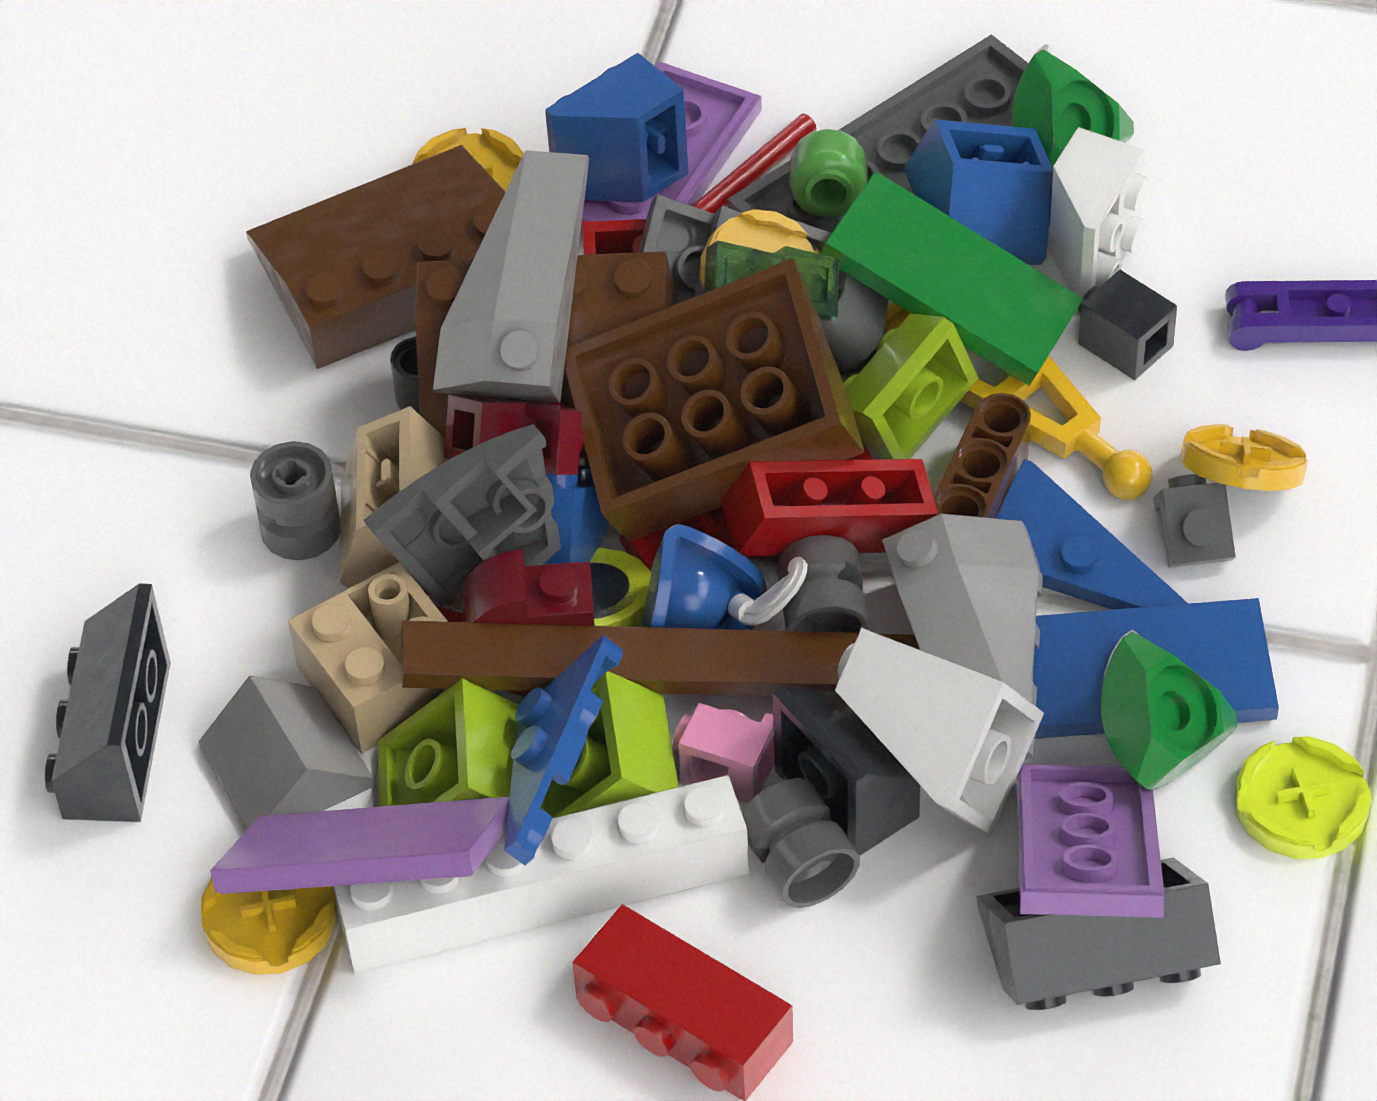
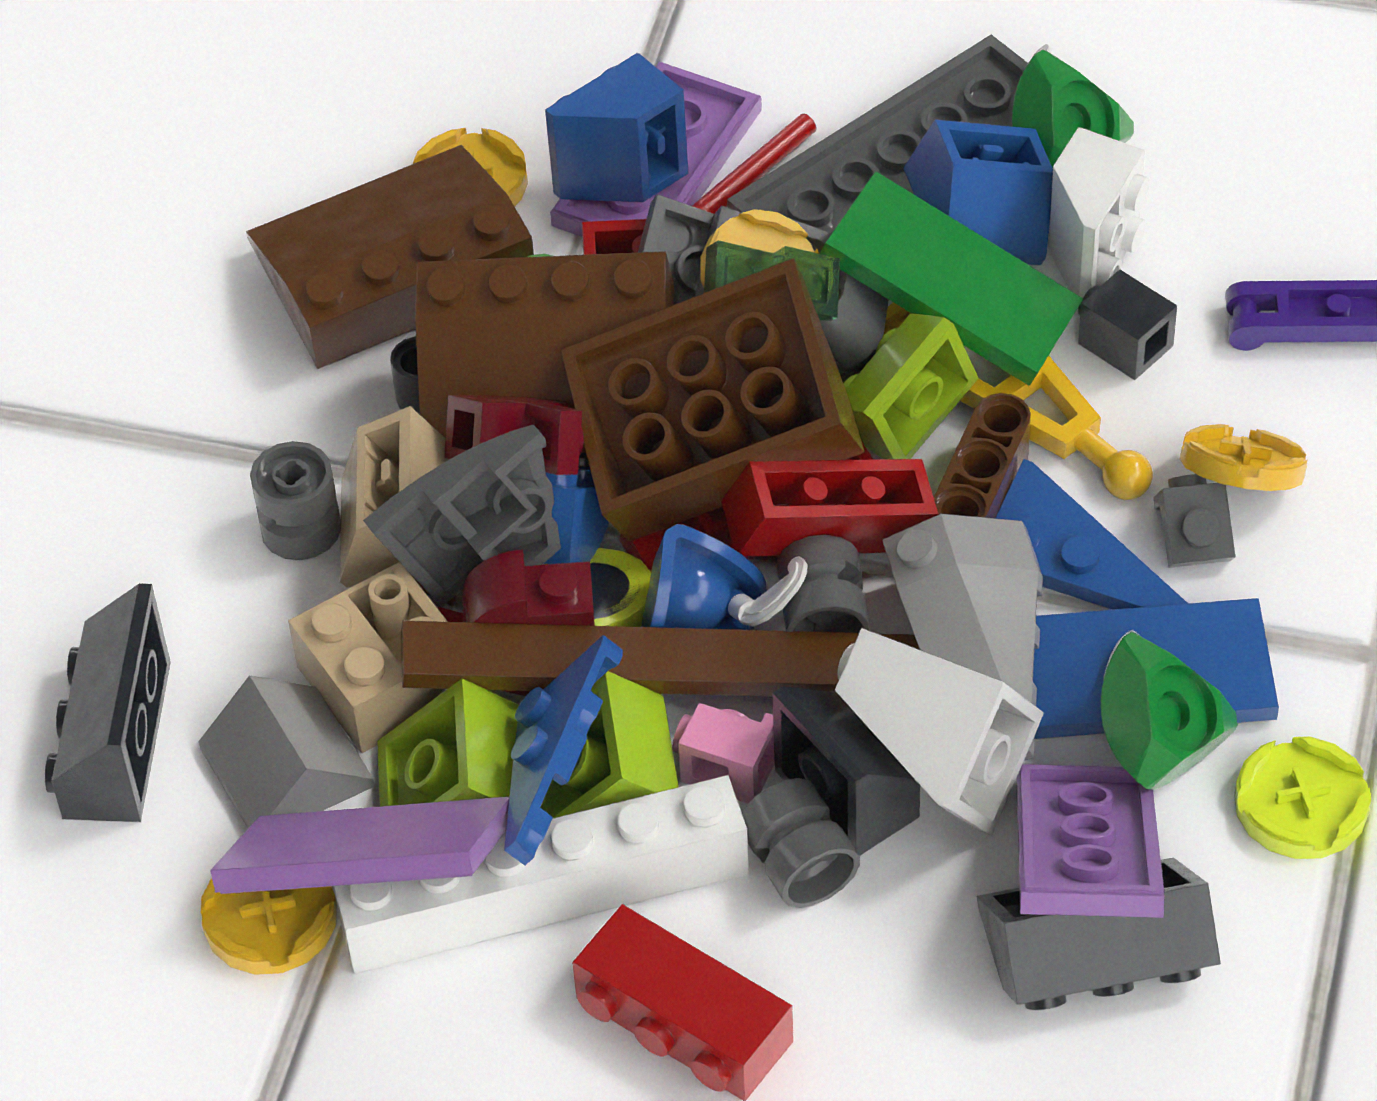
(516, 300): light grey wedge -> none
(827, 172): bright green head -> none

